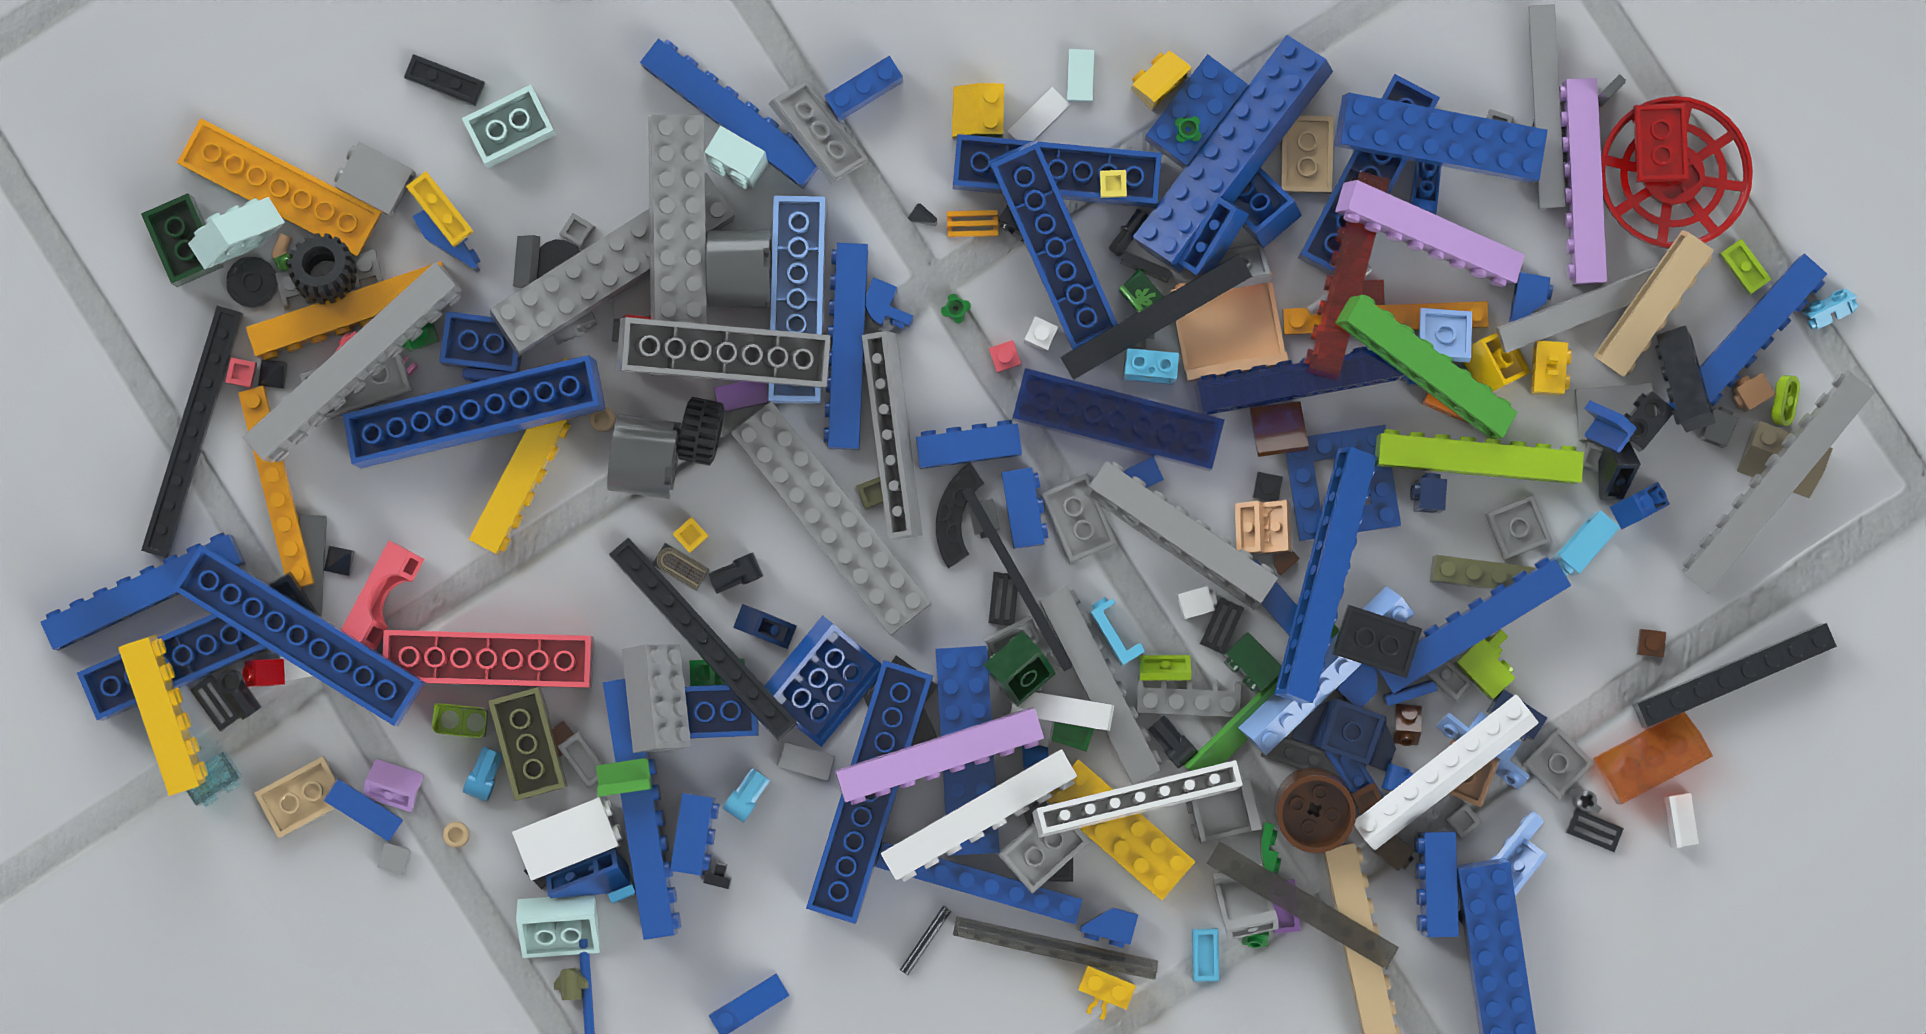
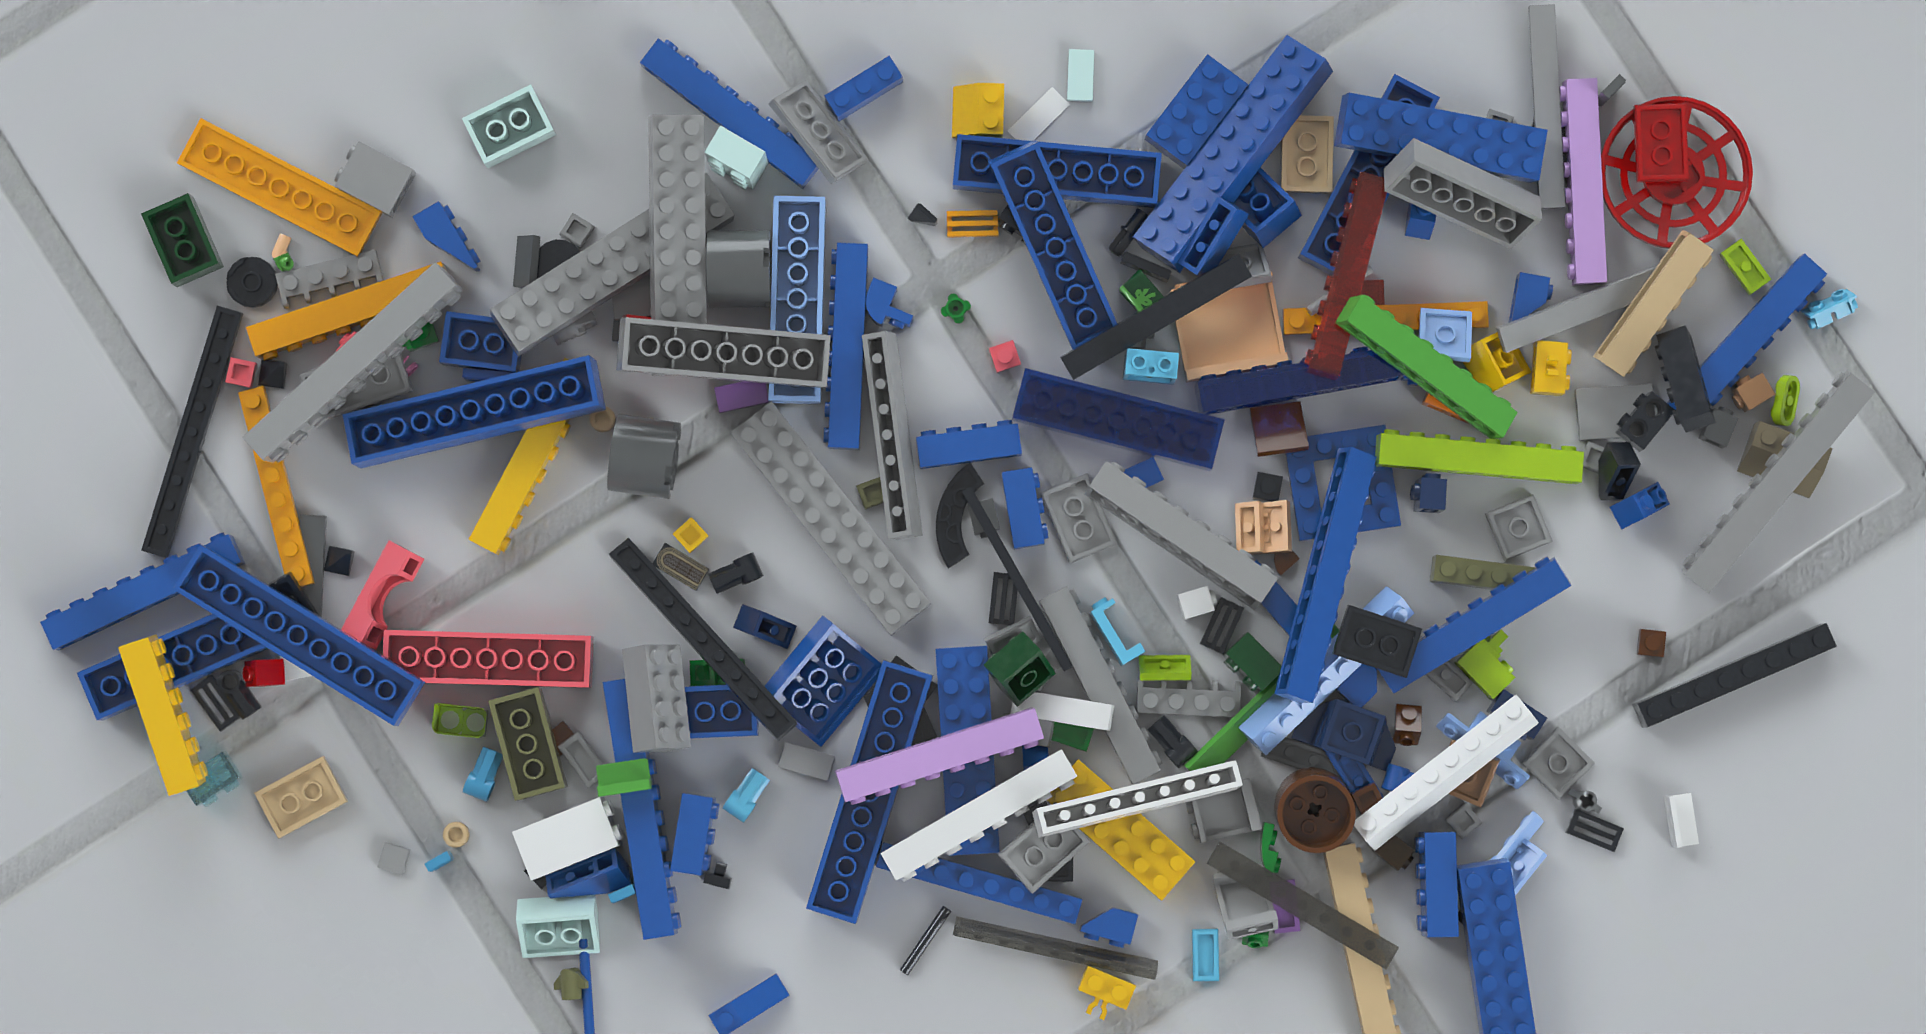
(235, 232): light aqua brick -> none
(316, 251): black tyre -> none
(363, 809): blue tile -> none
(392, 785): lavender panel -> none
(439, 861): none -> dark azure tile
(440, 209): yellow tile -> none
(444, 80): black tile -> none
(700, 431): black tyre -> none
(1041, 334): white brick -> none
(1113, 184): light yellow plate -> none
(1160, 79): yellow slope -> none
(1193, 124): green plate -> none
(1409, 692): blue tile -> none
(1429, 233): lavender brick -> none
(1462, 193): none -> light grey brick
(1586, 543): medium azure window -> none
(1609, 427): blue panel -> none
(1652, 757): clear orange slope -> none

